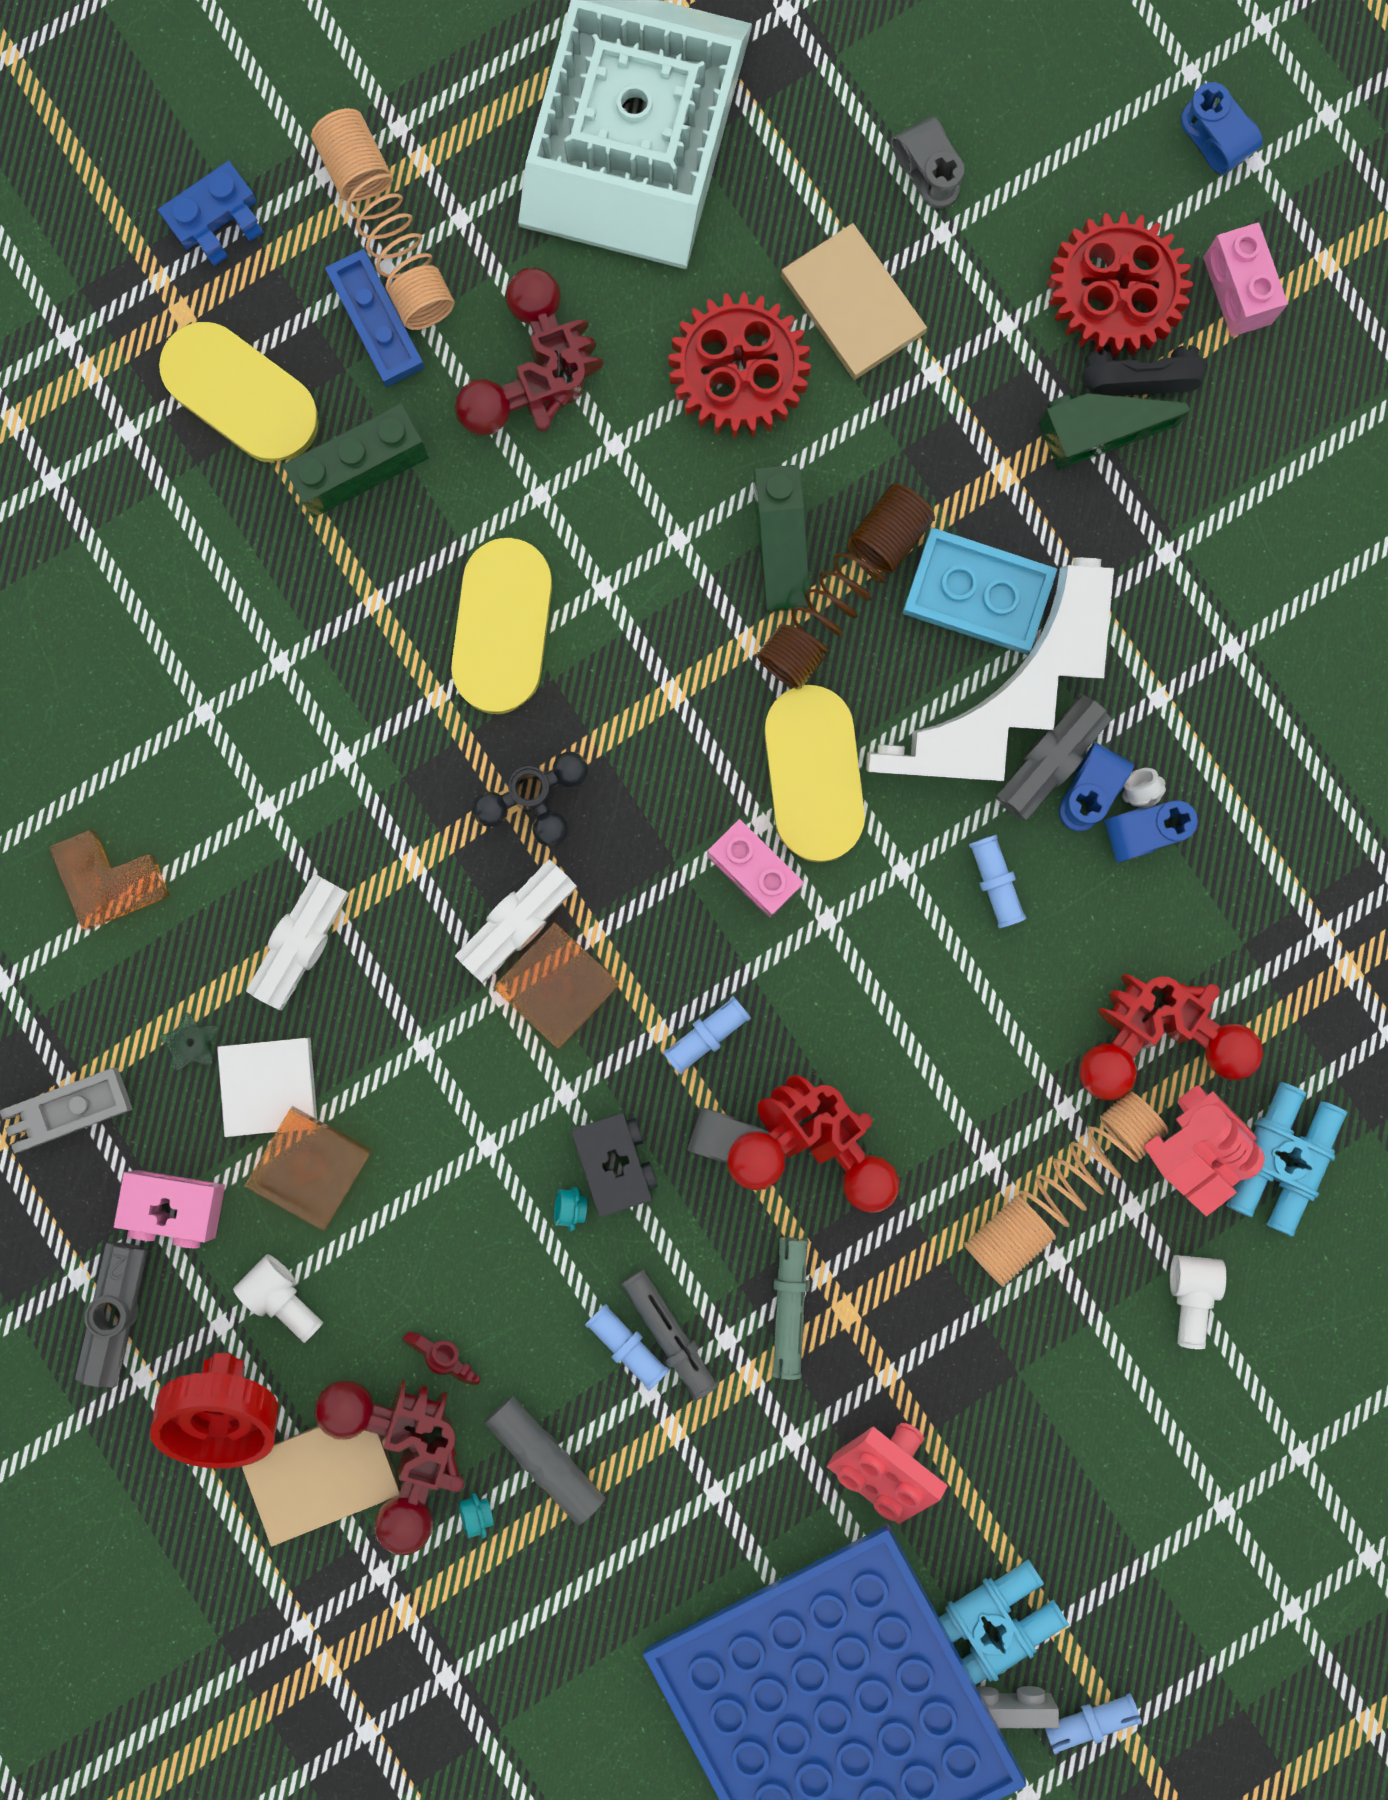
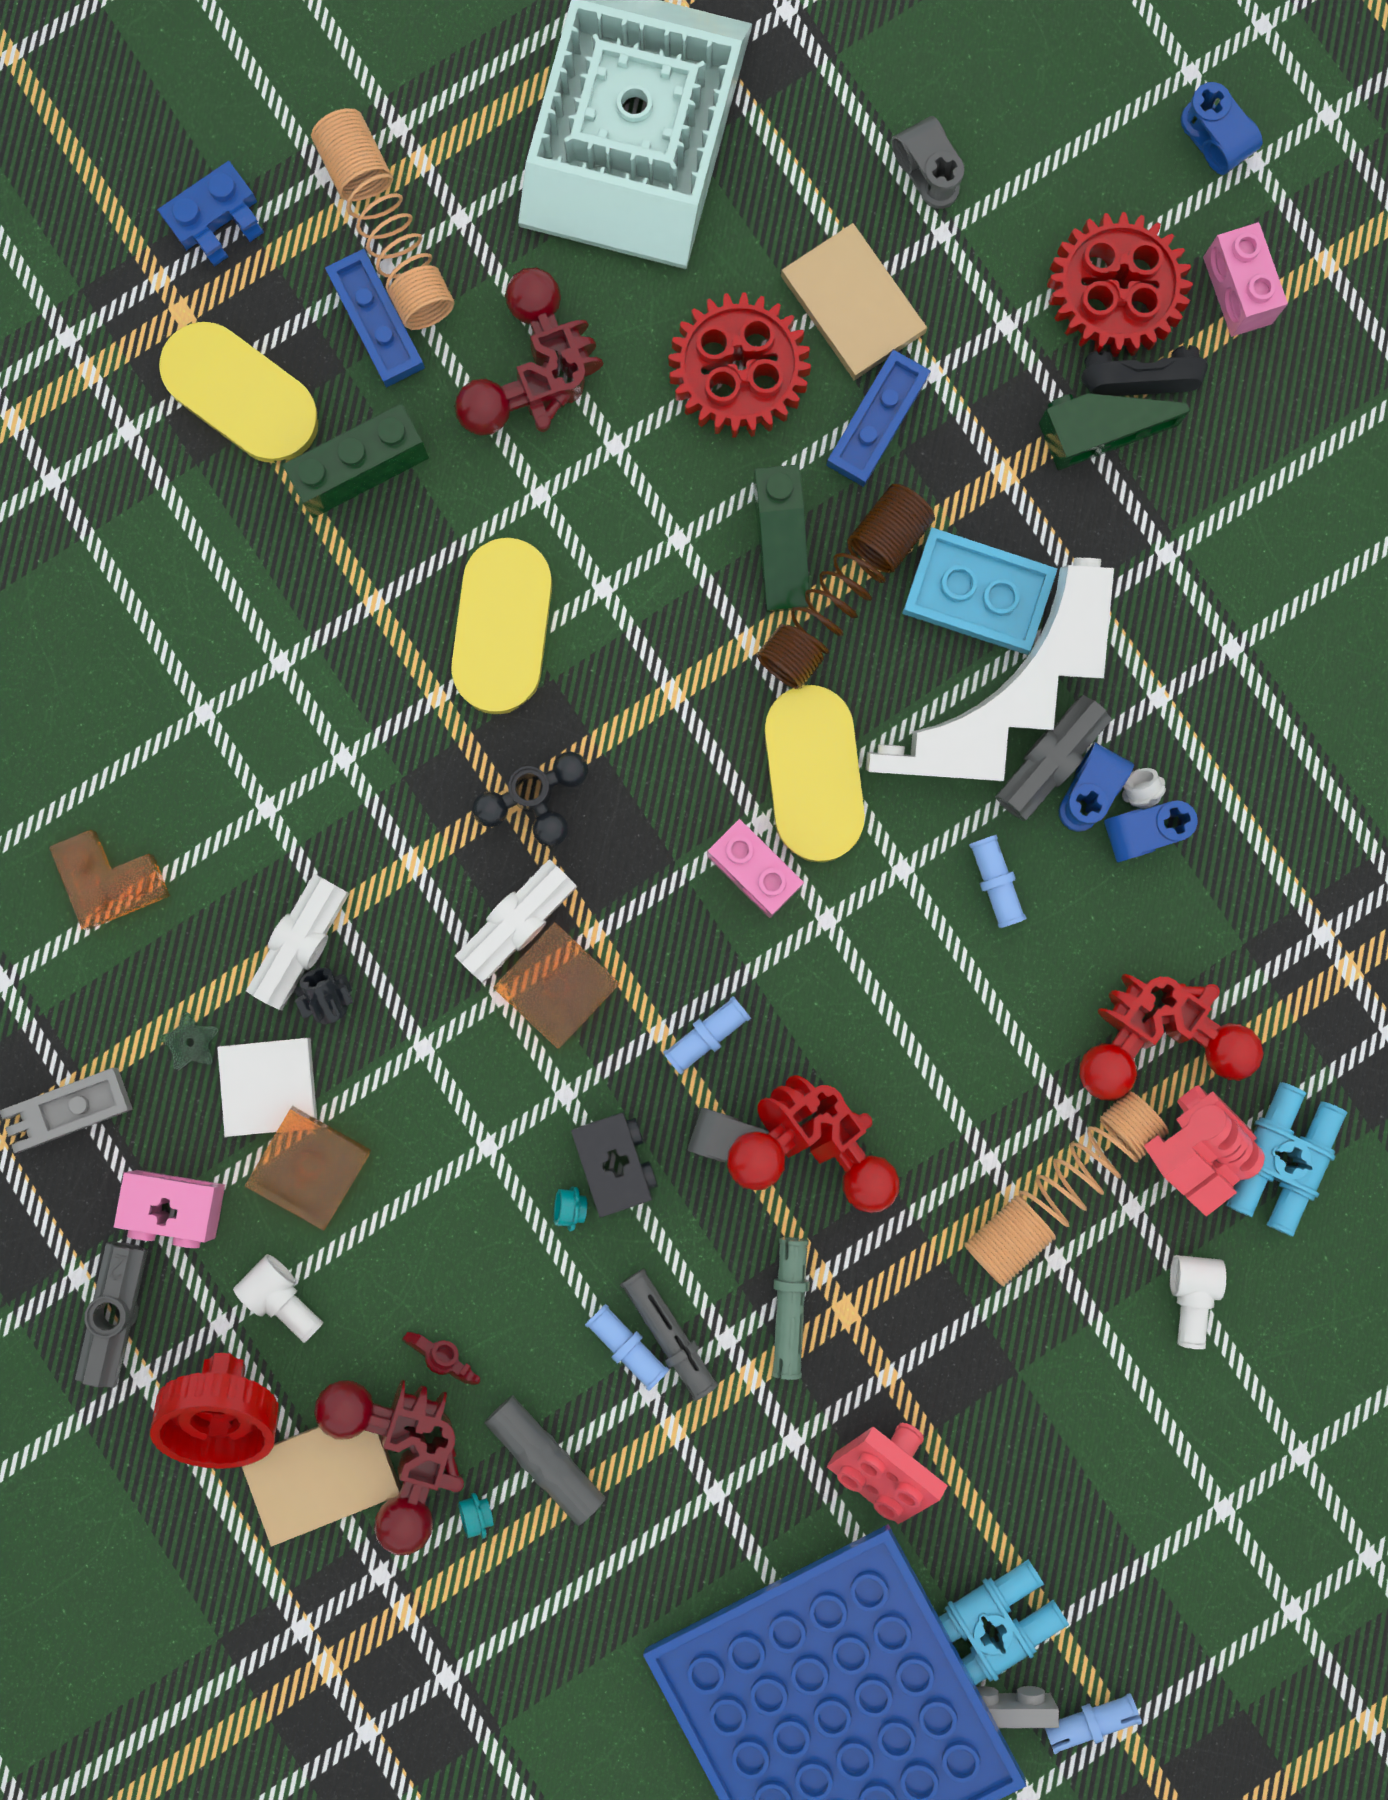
(323, 995): none -> black gear
(878, 418): none -> blue plate

